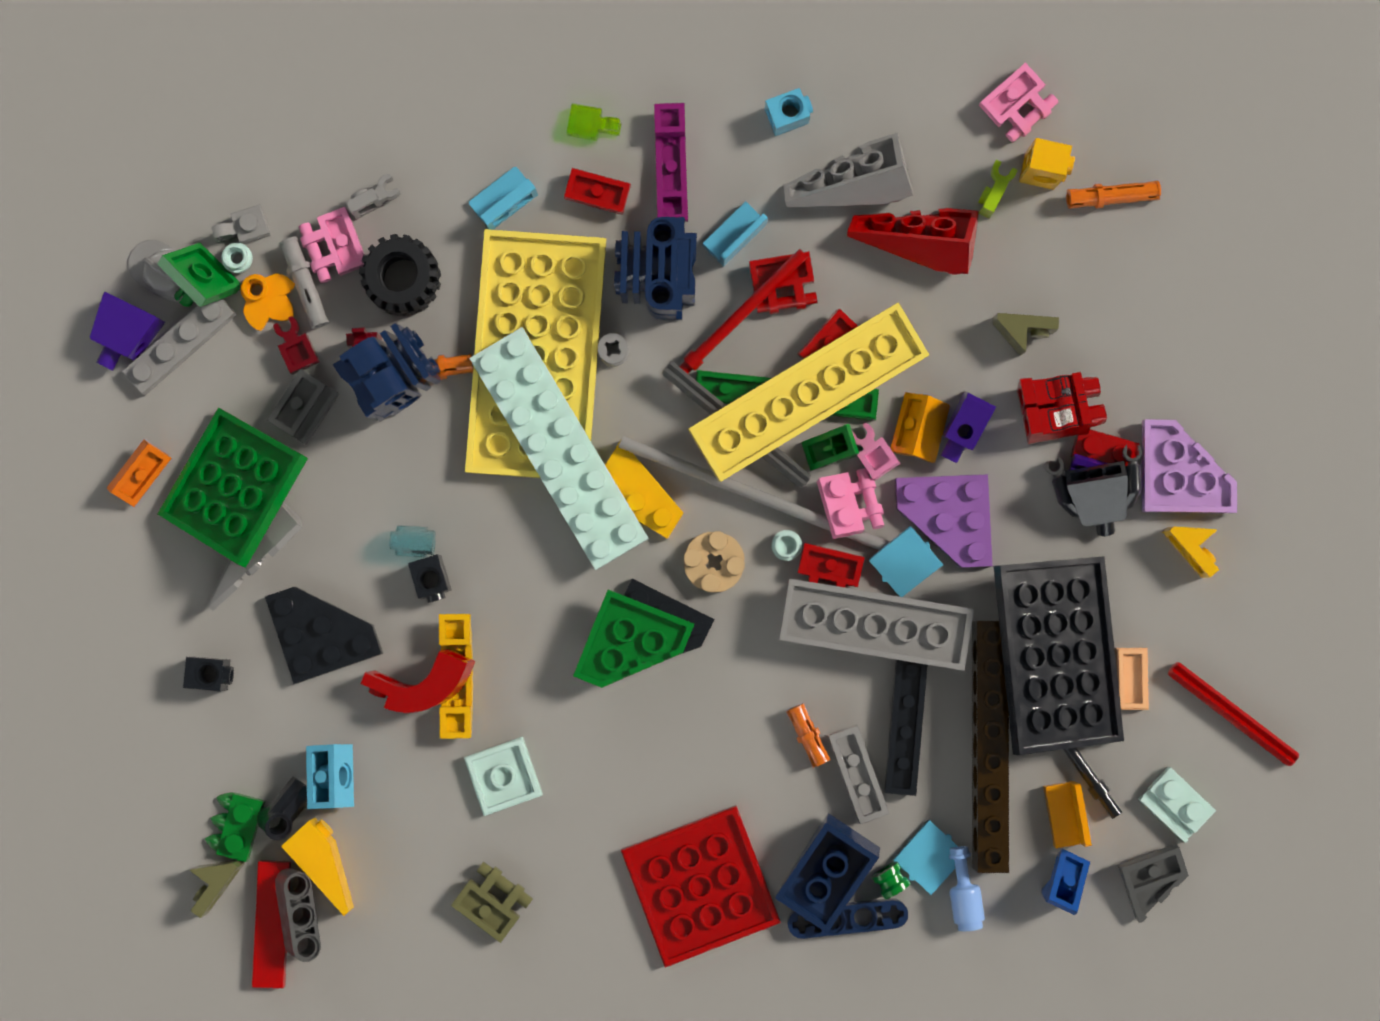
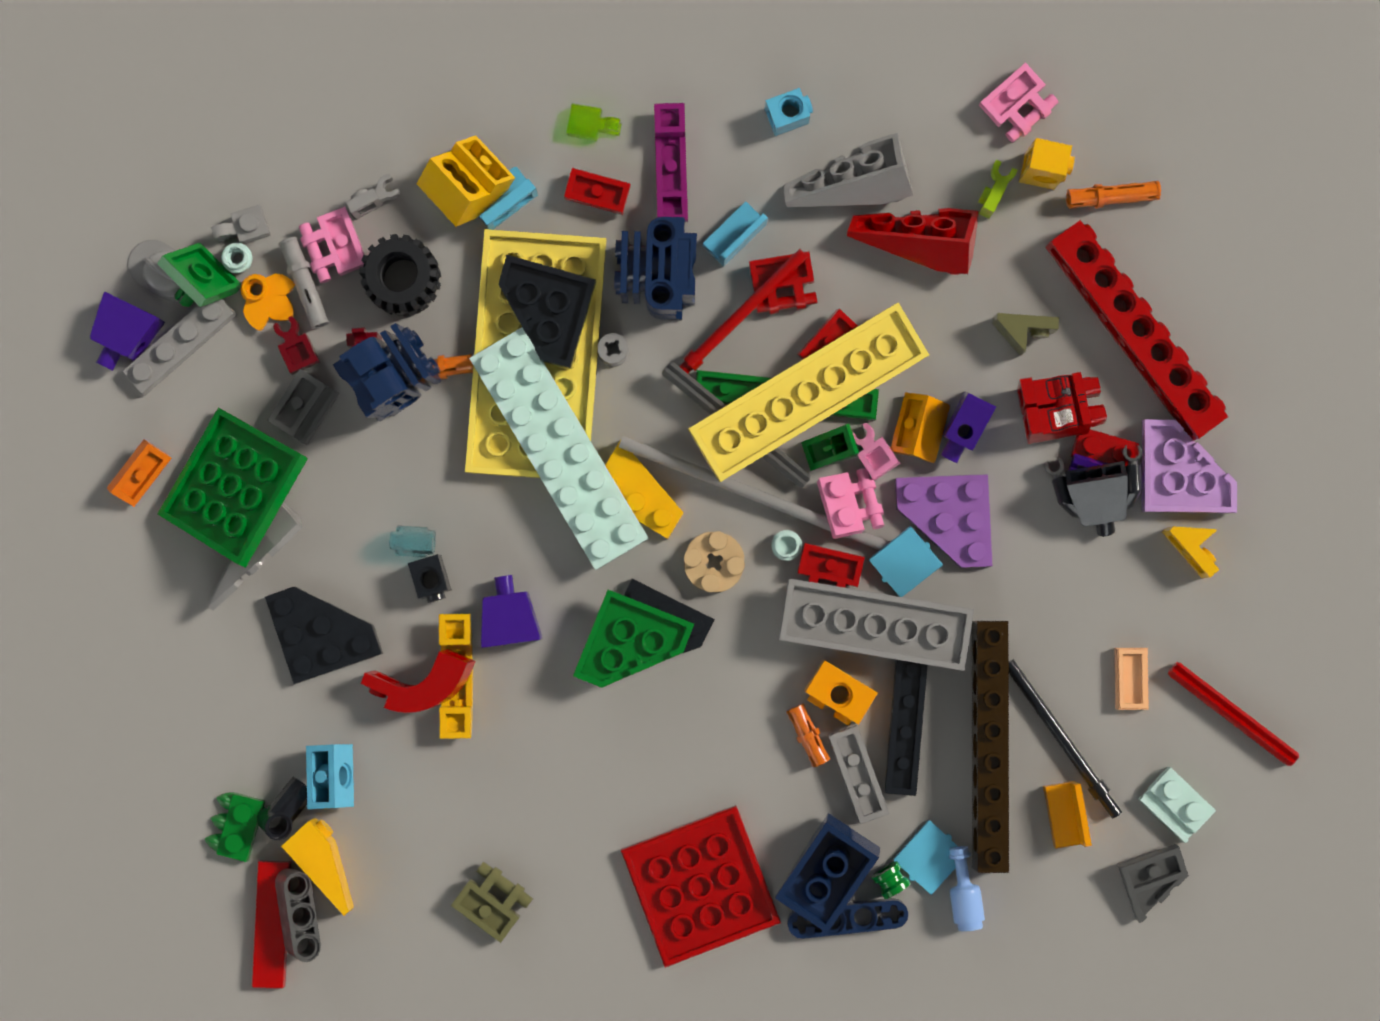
(195, 669): black brick -> none
(218, 878): olive slope -> none
(465, 180): none -> yellow piece
(503, 776): light aqua tile -> none
(508, 616): none -> dark purple torso
(548, 306): none -> black plate
(858, 694): none -> light orange brick
(1058, 654): black plate -> none
(1066, 882): blue slope -> none
(1137, 348): none -> red brick

